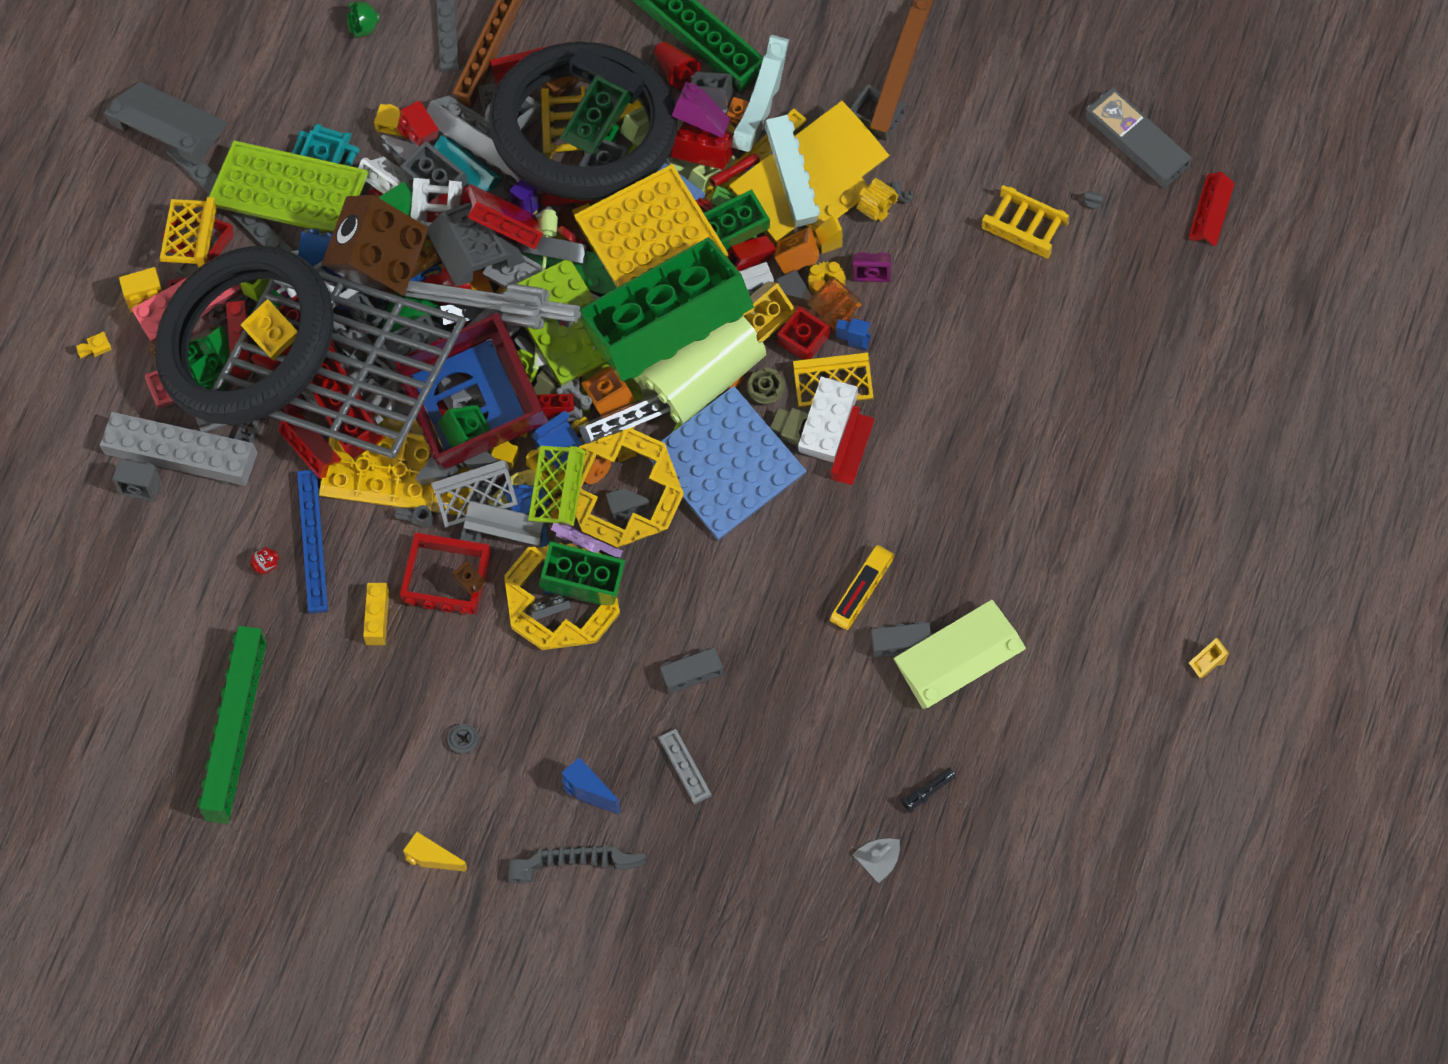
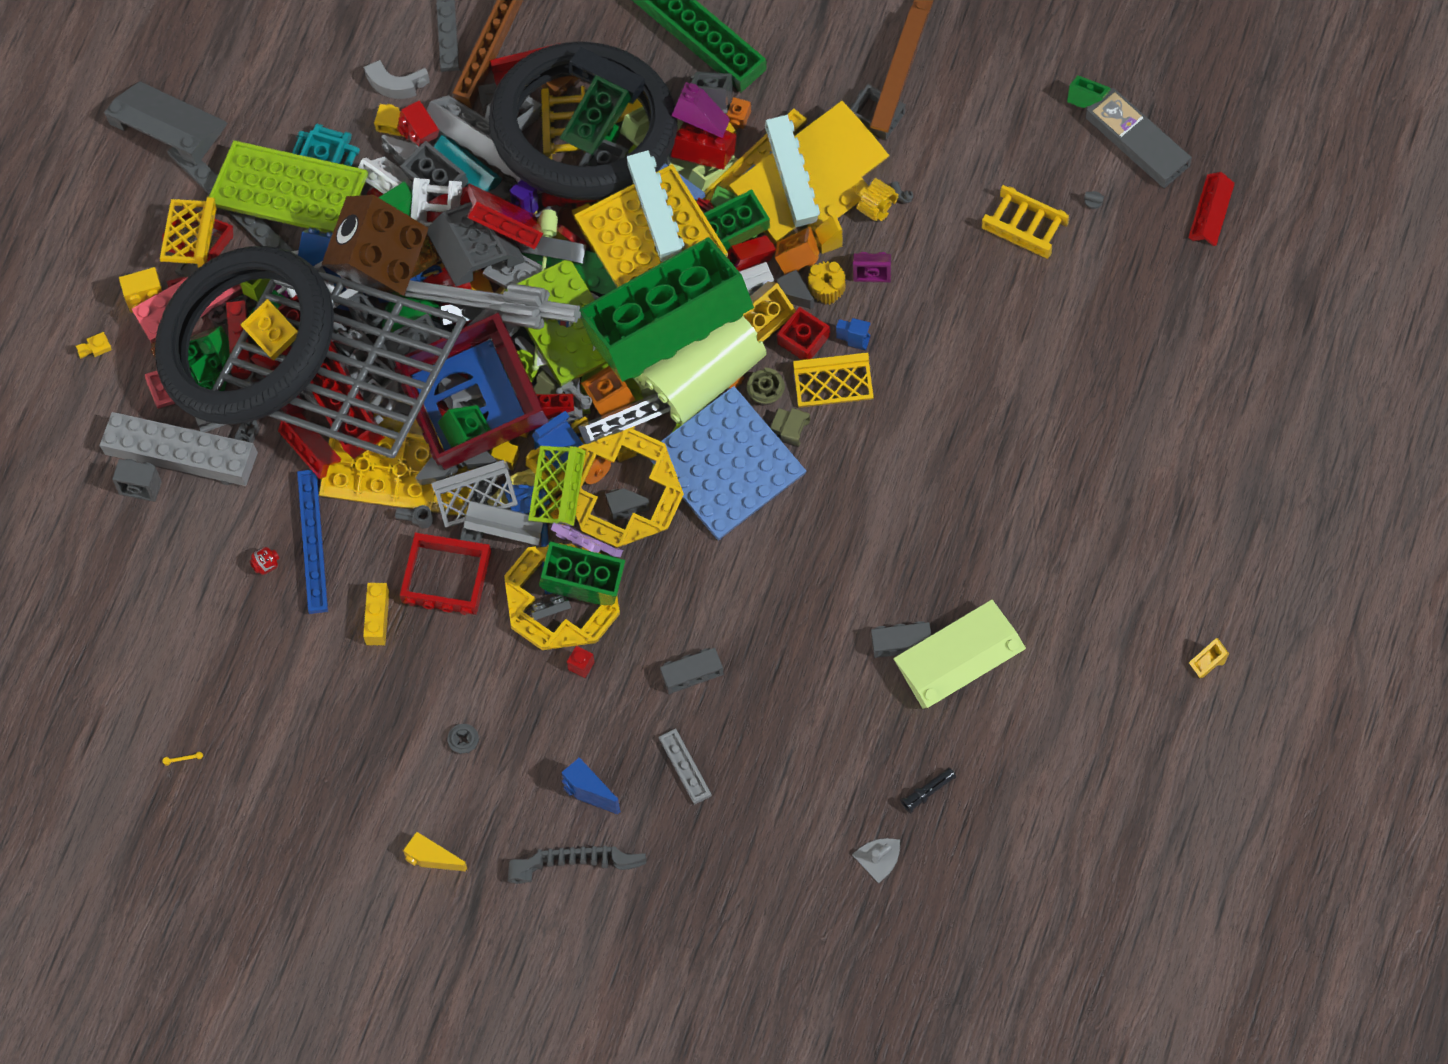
(166, 761): none -> yellow hinge
(233, 724): green brick -> none
(362, 19): green cylinder -> none
(394, 86): none -> light grey arch
(462, 577): reddish brown brick -> none
(580, 661): none -> red brick
(654, 205): none -> light aqua brick
(675, 64): red cone -> none
(724, 175): red piece -> none
(767, 85): light aqua arch -> none
(827, 419): white brick -> none
(834, 302): clear orange plate -> none
(852, 447): red panel -> none
(862, 587): beam -> none
(1086, 92): none -> green slope

